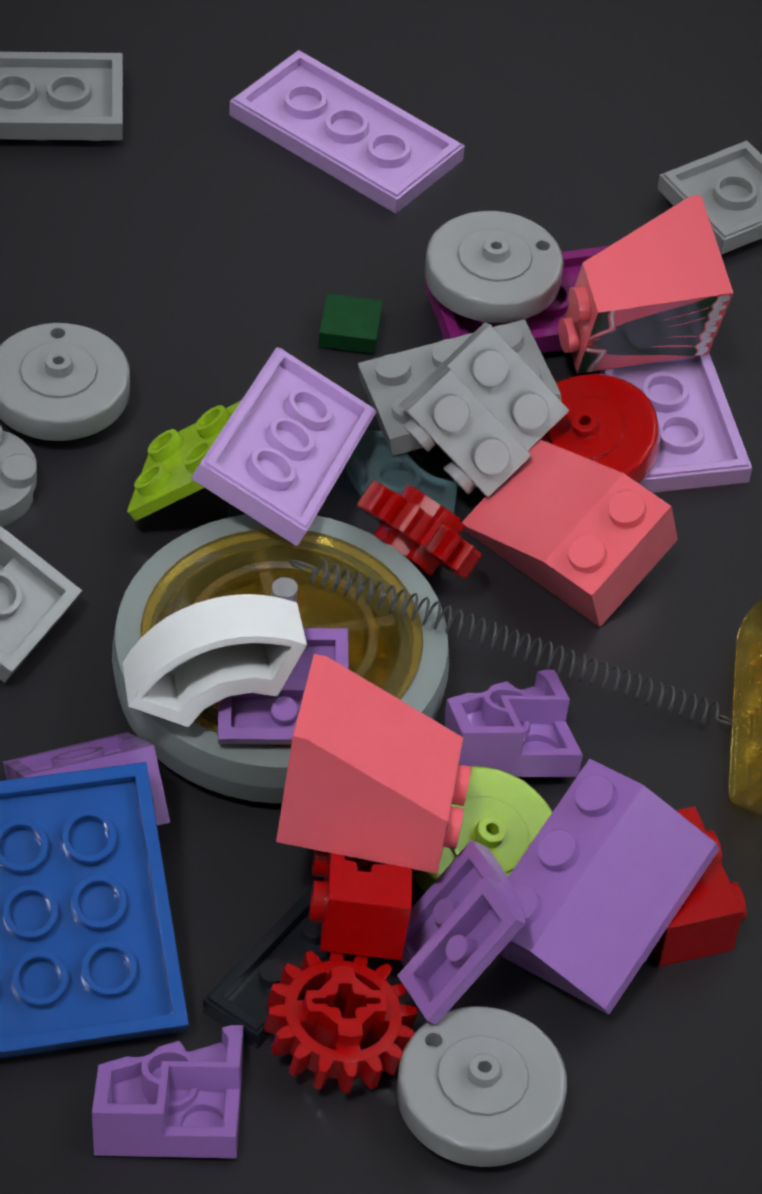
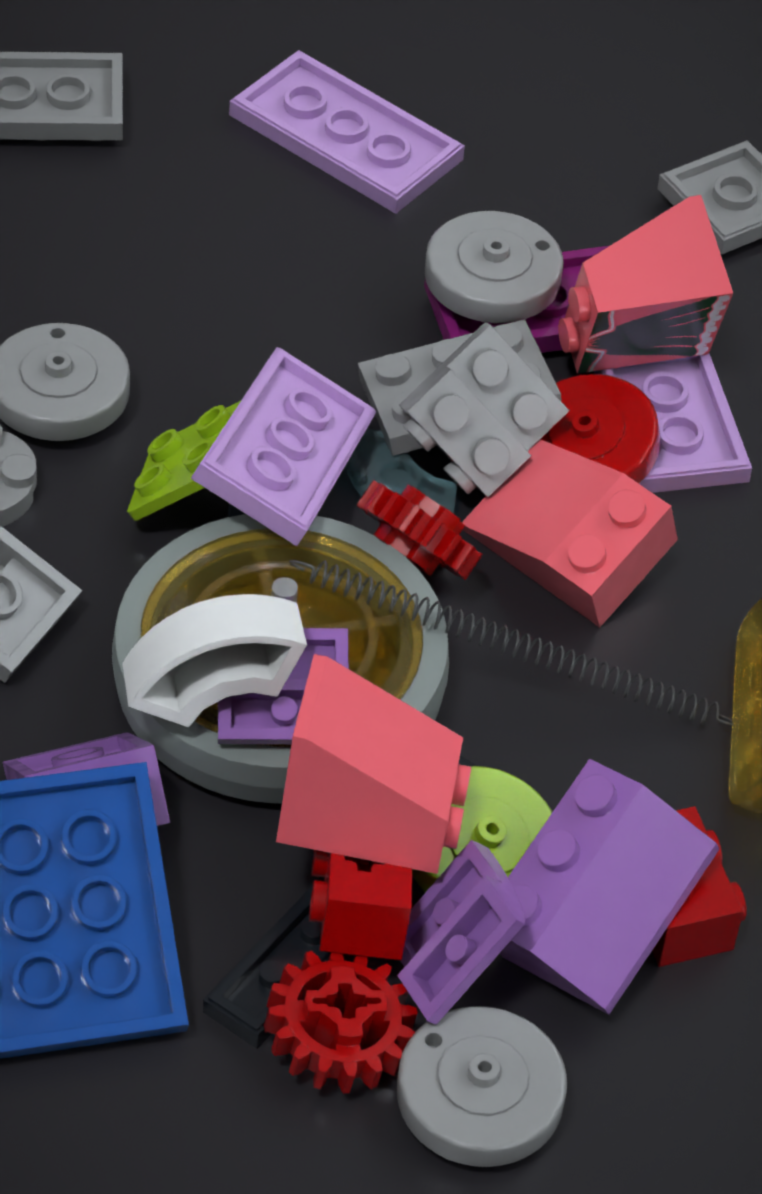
(171, 1101): medium lavender slope -> none
(350, 323): dark green tile -> none
(517, 728): medium lavender slope -> none

